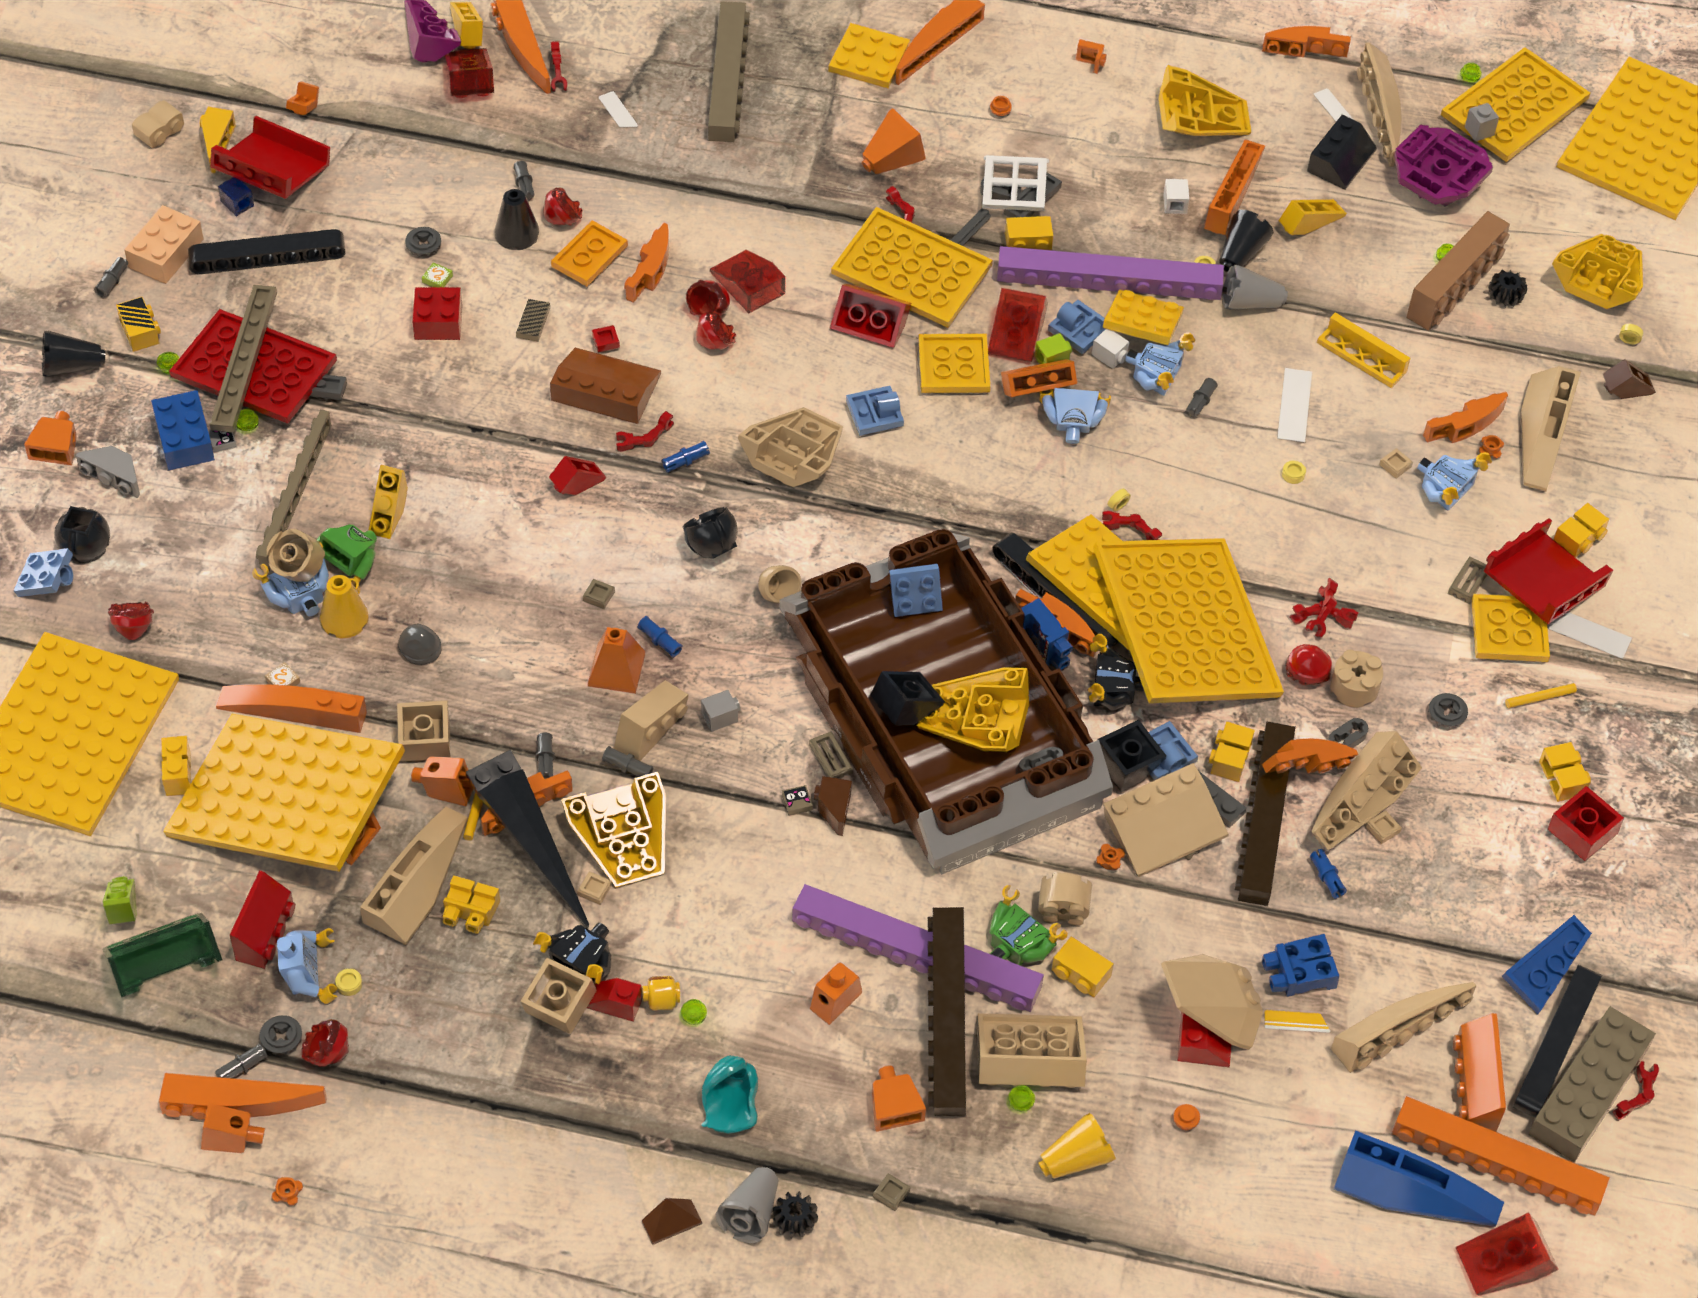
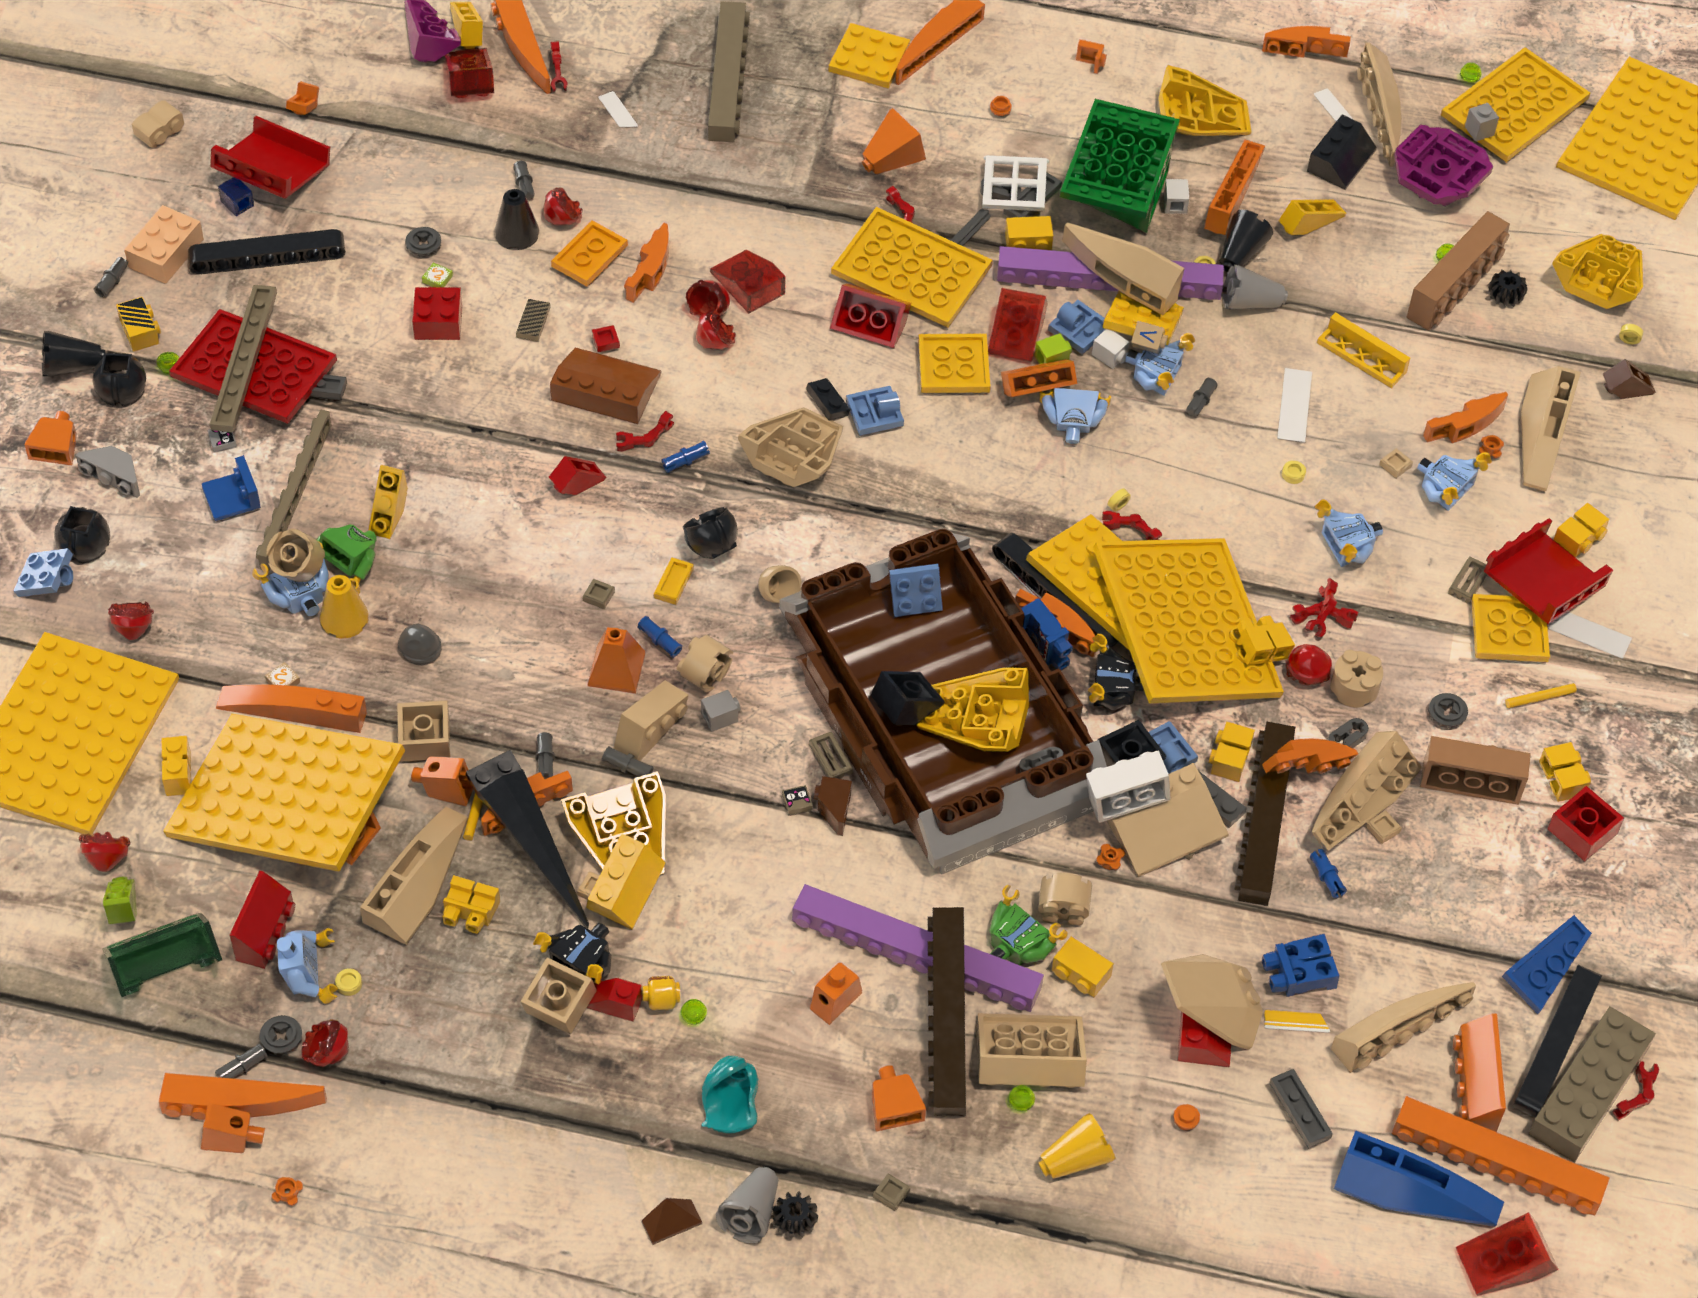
(103, 851): none -> red hair
(119, 387): none -> black piece
(182, 430): blue brick -> none
(217, 128): yellow slope -> none
(232, 493): none -> blue bracket
(247, 420): clear neon green plate -> none
(626, 882): none -> yellow slope
(673, 581): none -> yellow tile
(705, 662): none -> tan brick
(828, 399): none -> black plate
(1121, 162): none -> green wedge
(1127, 266): none -> tan wedge
(1128, 786): none -> white brick
(1149, 337): none -> tan brick
(1265, 641): none -> yellow hips
(1301, 1108): none -> dark grey plate
(1348, 534): none -> light blue torso
(1475, 770): none -> medium nougat brick

